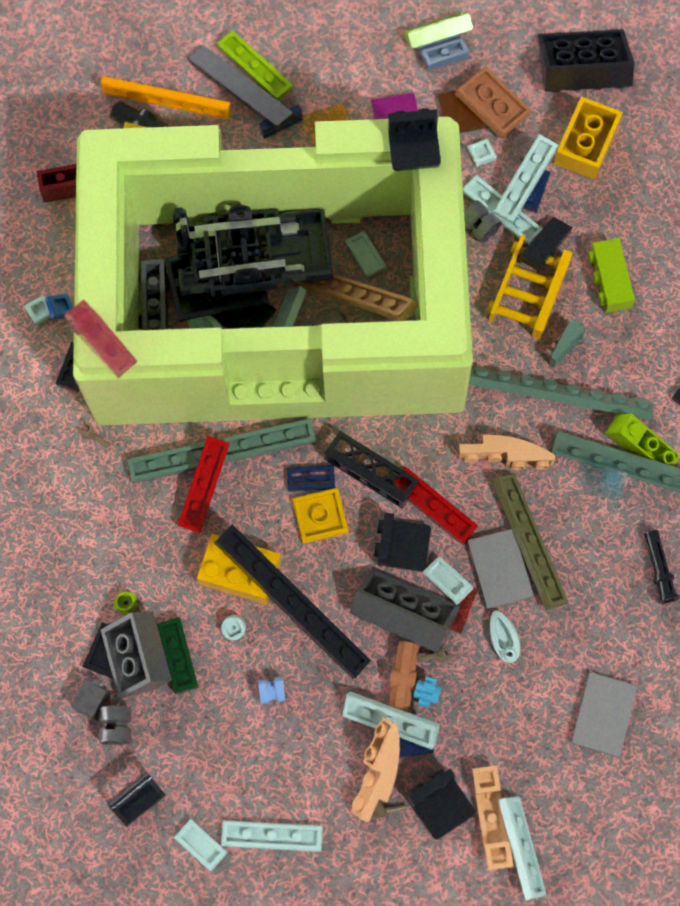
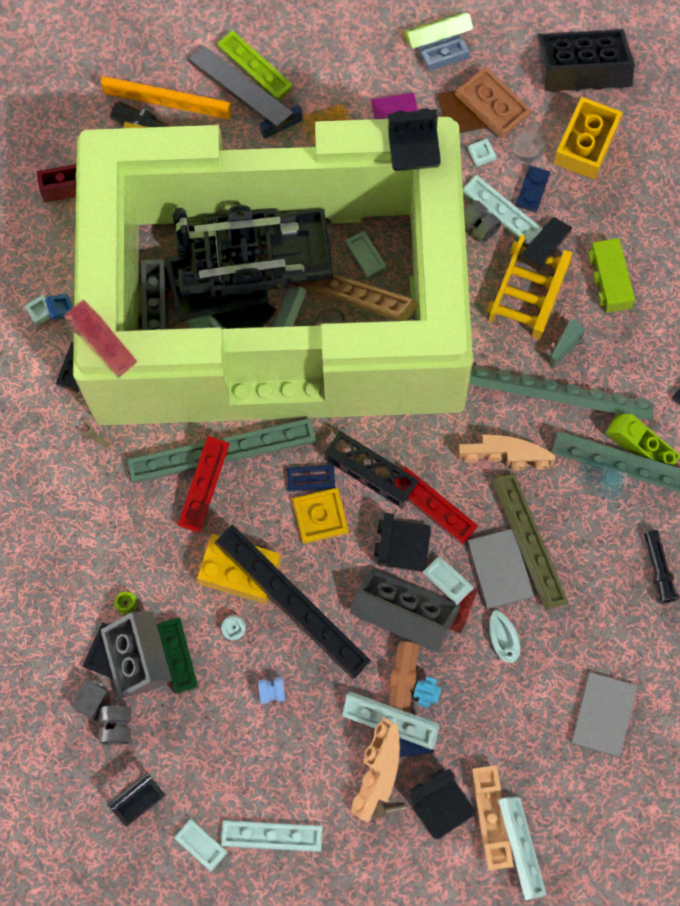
(438, 656): dark tan hand -> none
(525, 178): light aqua tile -> none

